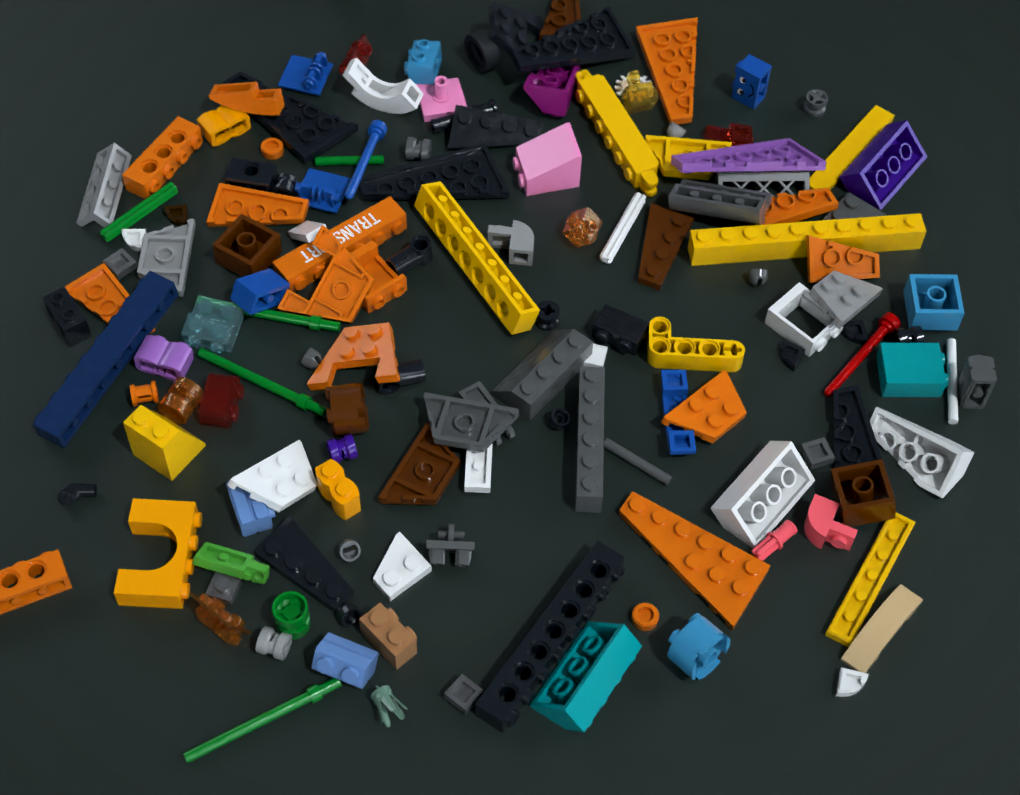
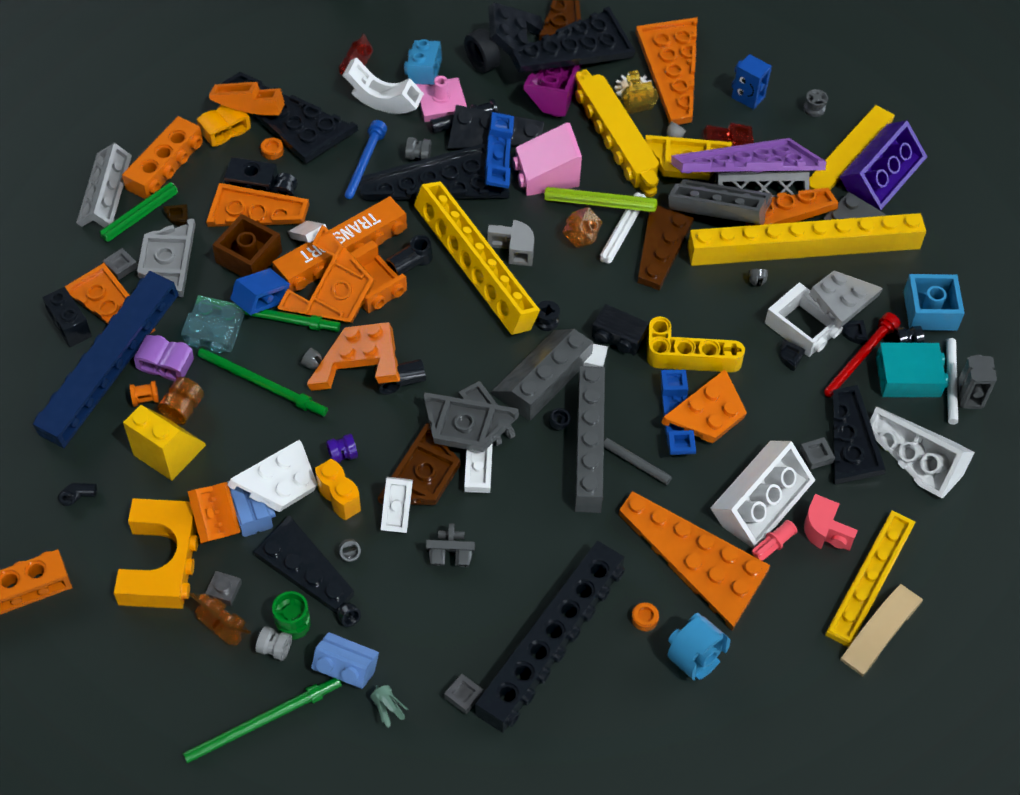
(134, 238): white tile -> none
(214, 512): none -> orange bracket
(220, 400): clear red brick -> none
(231, 563): bright green hinge -> none
(306, 74): blue hinge -> none
(323, 190): blue hinge -> none
(346, 160): green bar -> none
(347, 409): reddish brown brick -> none
(388, 635): medium nougat brick -> none
(396, 504): none -> white plate
(400, 568): white wing -> none
(498, 150): none -> blue slope
(587, 675): teal slope -> none
(600, 199): none -> lime axle
(829, 256): orange wing -> none
(850, 682): white tile -> none
(863, 493): reddish brown brick -> none

